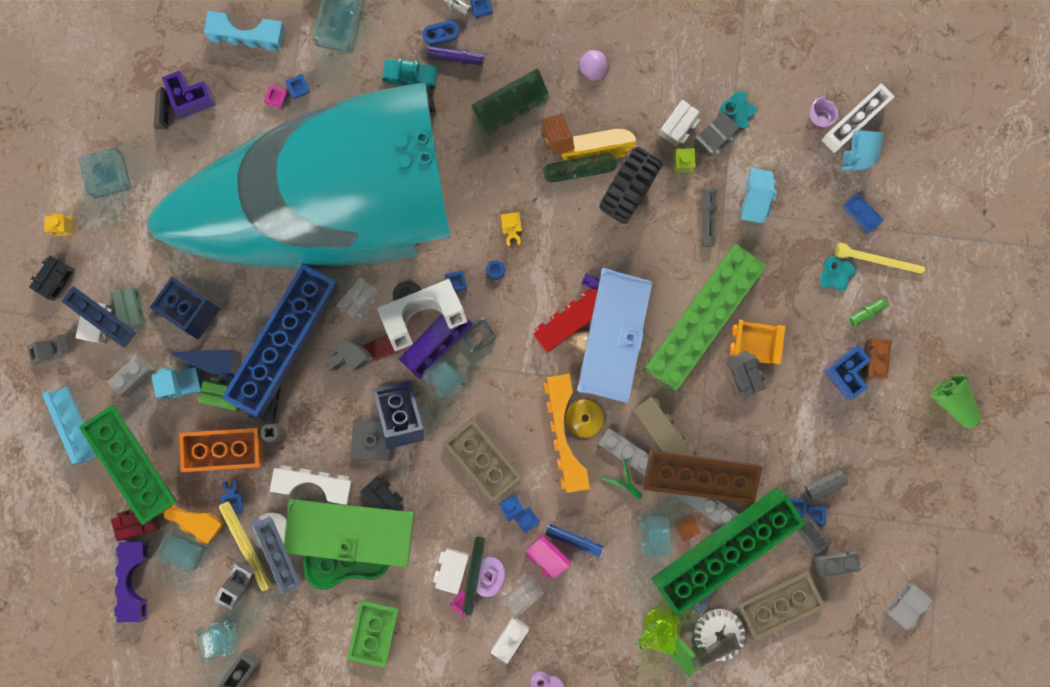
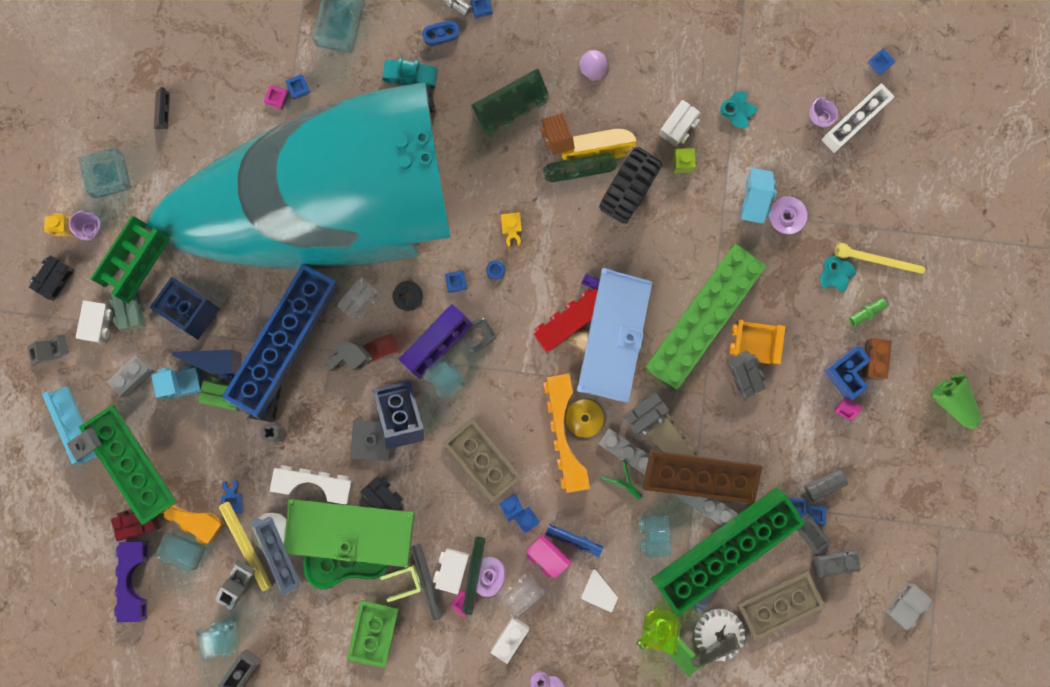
(84, 444): none -> dark grey plate
(85, 225): none -> lavender hair
(99, 317): dark blue plate -> none
(139, 266): none -> green fence
(185, 98): dark purple brick -> none
(221, 450): orange brick -> none
(267, 34): medium azure arch -> none
(409, 592): none -> yellowish green piece
(426, 582): none -> dark grey axle
(436, 297): white arch -> none
(455, 55): dark purple pin -> none
(599, 593): none -> white sticker
(646, 414): none -> dark grey brick
(687, 528): clear orange plate -> none
(708, 208): dark grey pin -> none
(716, 134): dark grey brick -> none
(794, 209): none -> lavender dish
(847, 408): none -> dark pink tile
(863, 213): blue plate -> none
(864, 152): medium azure brick -> none
(881, 61): none -> blue plate

